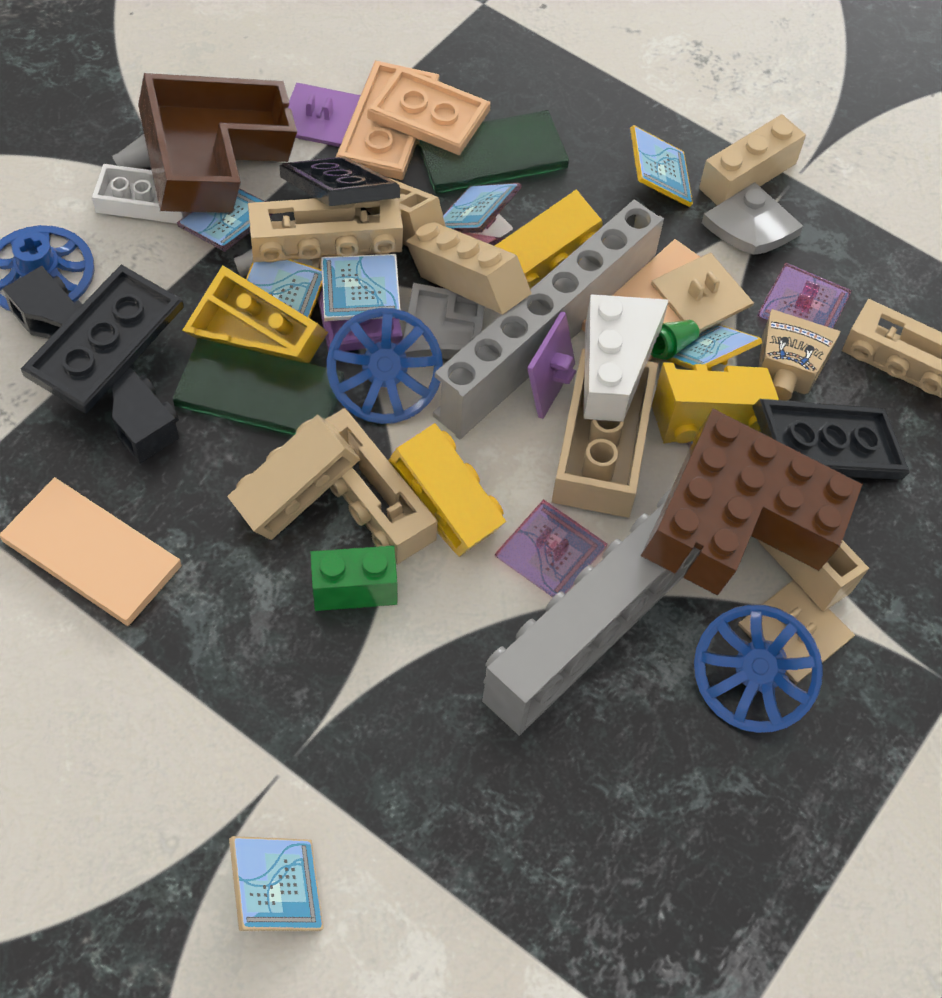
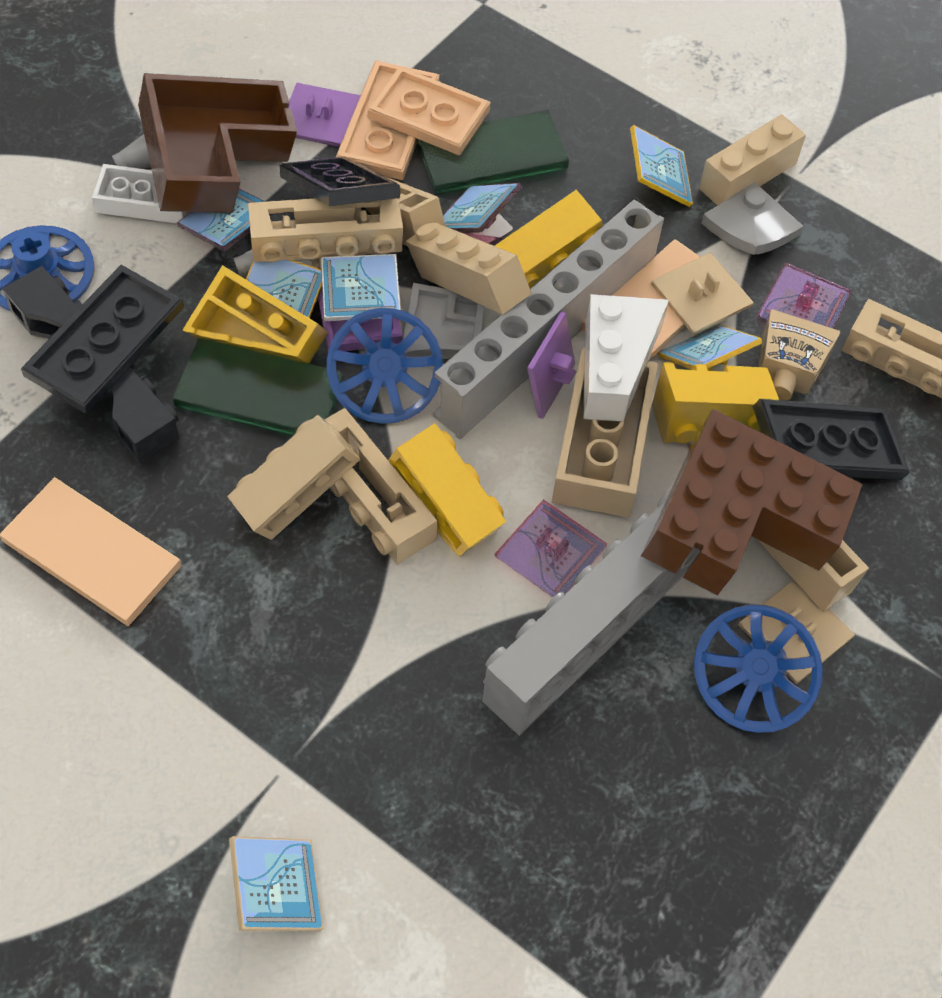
(354, 578): green brick -> none
(674, 338): green cone -> none

